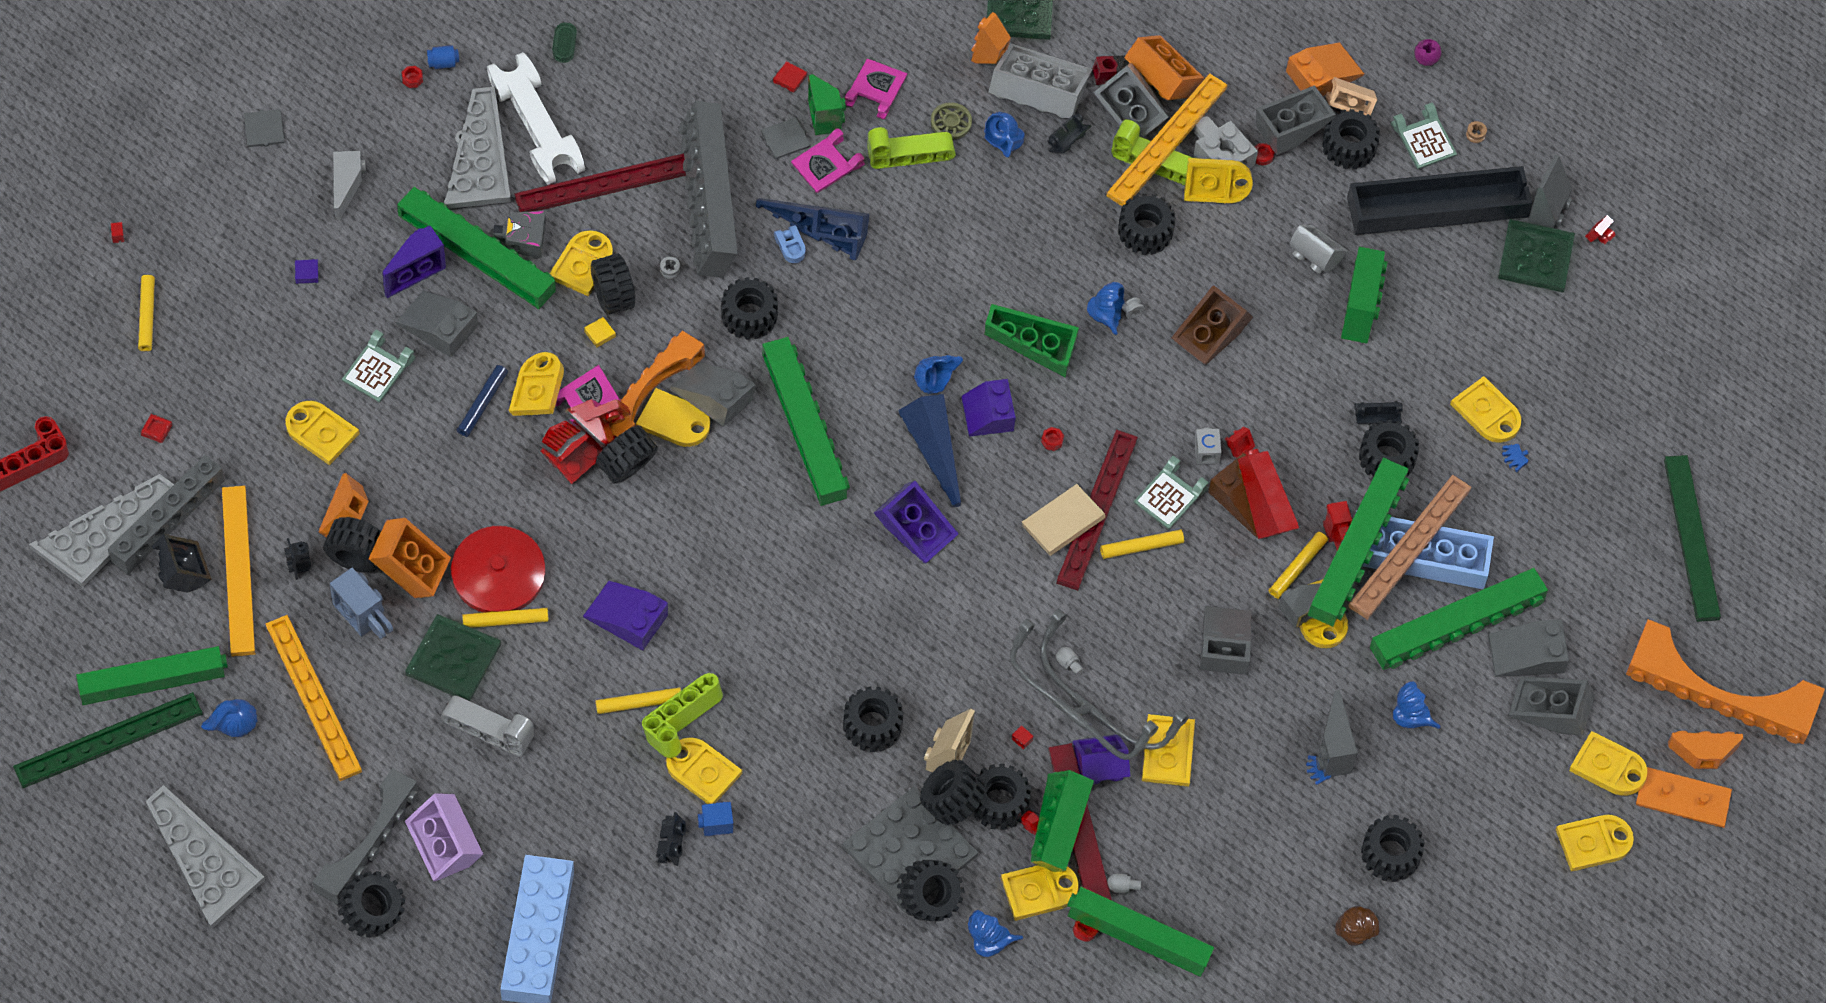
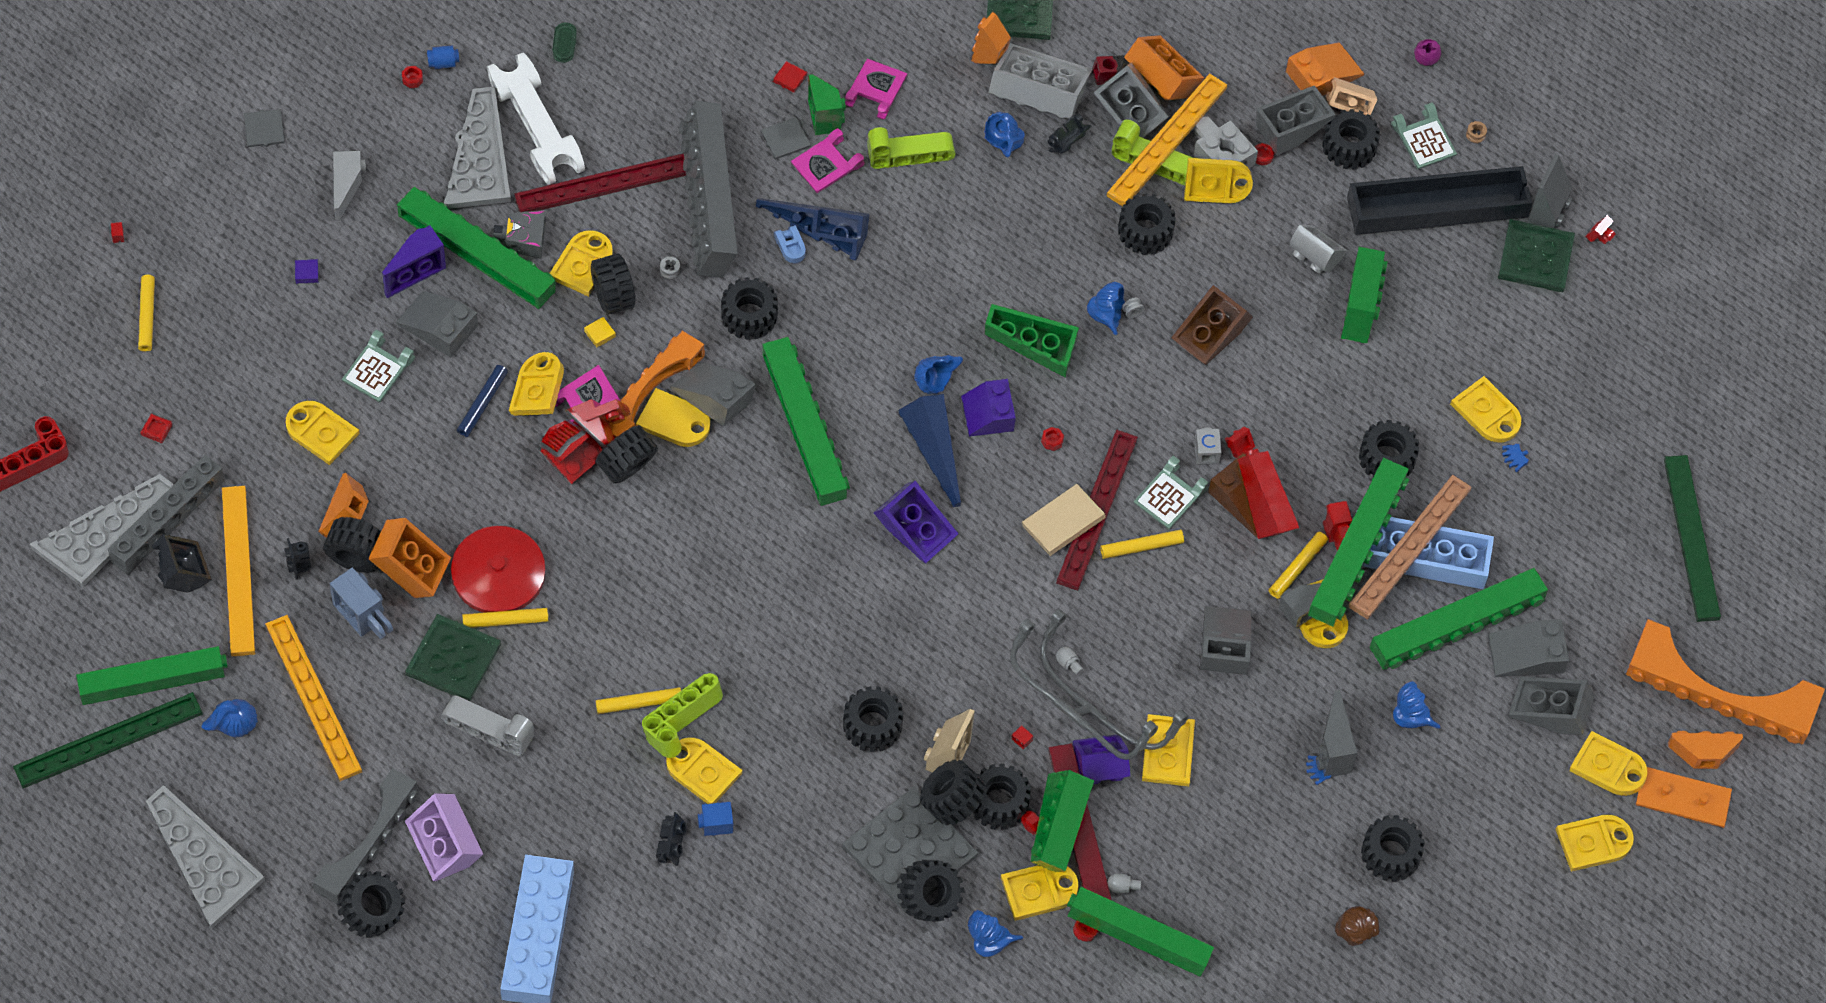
(628, 613): dark purple slope -> none
(951, 120): olive wheel -> none
(1374, 412): black hinge -> none

